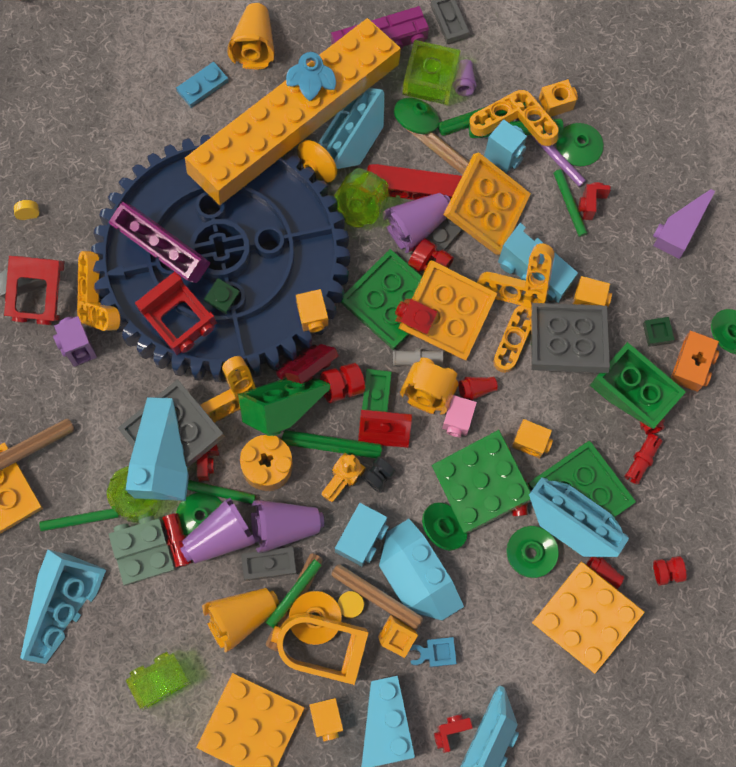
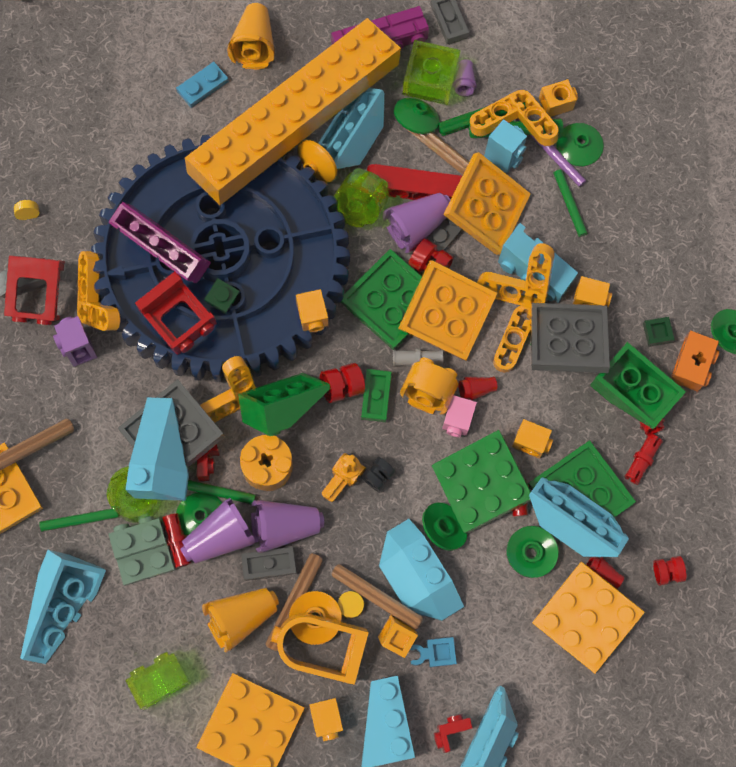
(293, 594): green bar -> none
(307, 363): dark red plate -> none
(311, 78): dark azure plate -> none
(332, 444): green axle -> none
(361, 534): medium azure brick -> none
(385, 428): red plate -> none
(415, 315): red bracket -> none
(587, 203): red bracket -> none
(680, 226): medium lavender slope -> none

